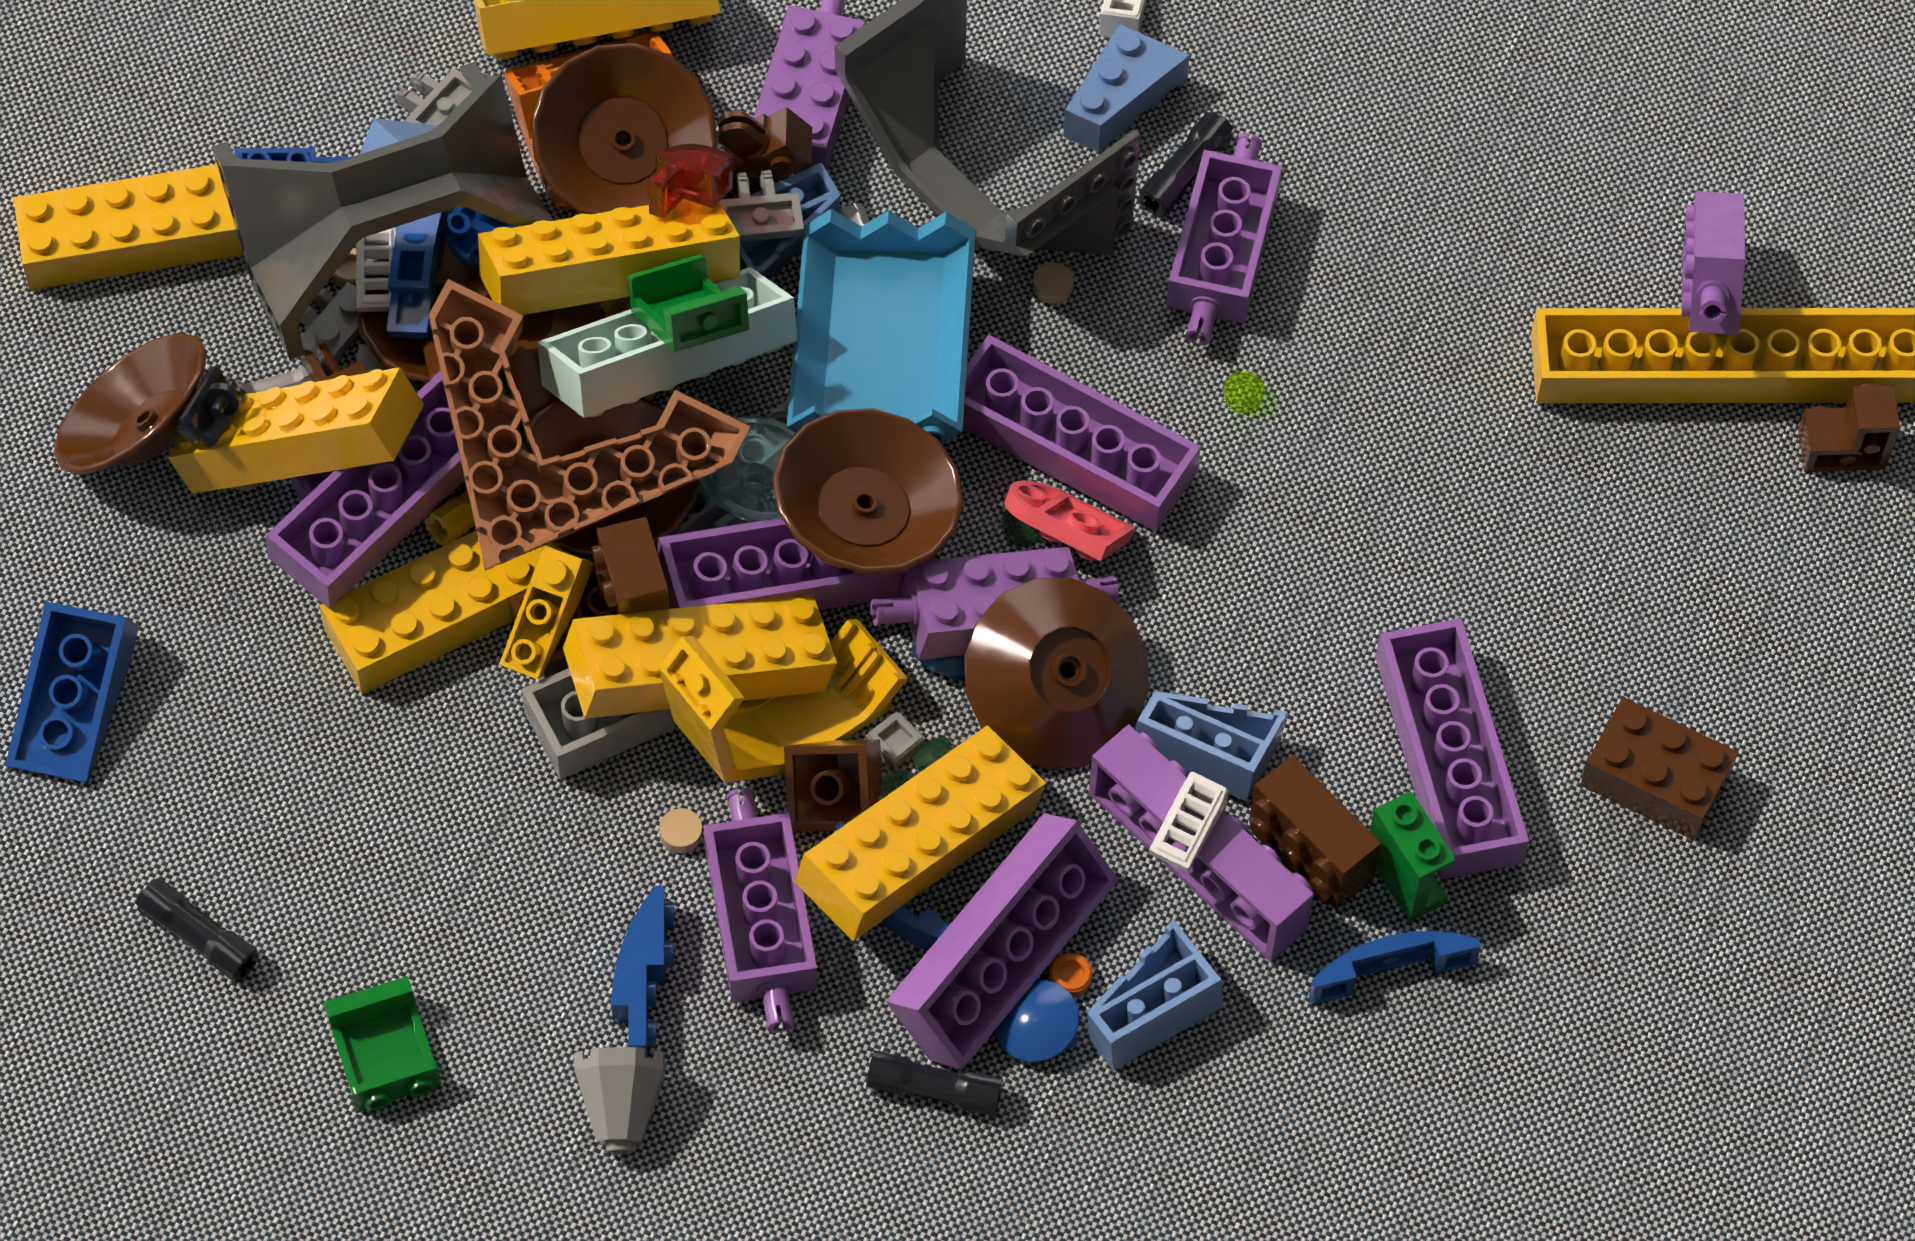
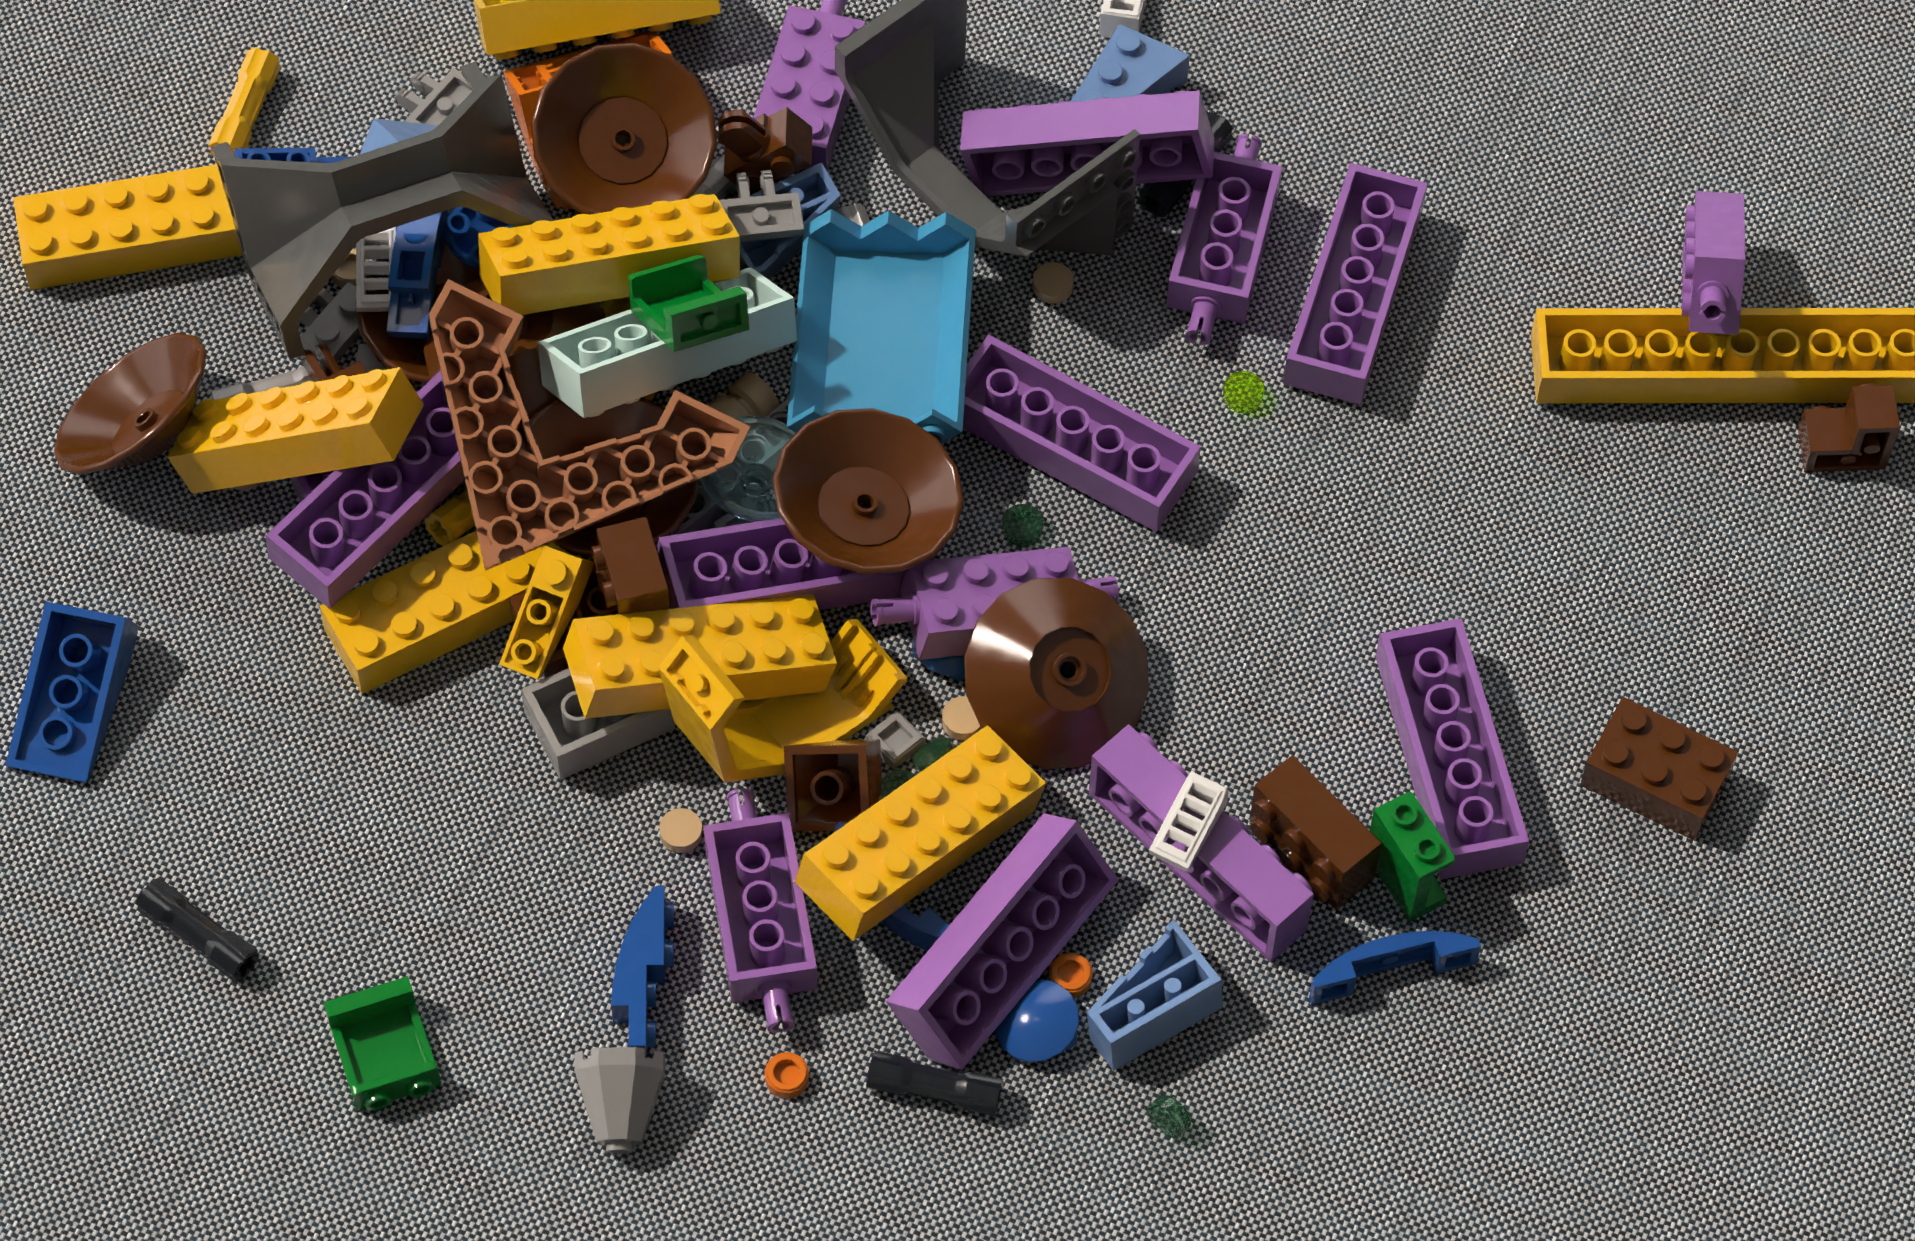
(210, 408): black hips -> none
(253, 84): none -> yellow axle
(689, 173): clear red brick -> none
(746, 398): none -> tan wheel
(786, 1075): none -> orange tile
(959, 719): none -> tan tile
(1046, 143): none -> medium lavender brick
(1067, 519): coral plate -> none
(1169, 1116): none -> clear green tile
(1213, 740): medium blue wedge -> none
(1355, 284): none -> medium lavender brick

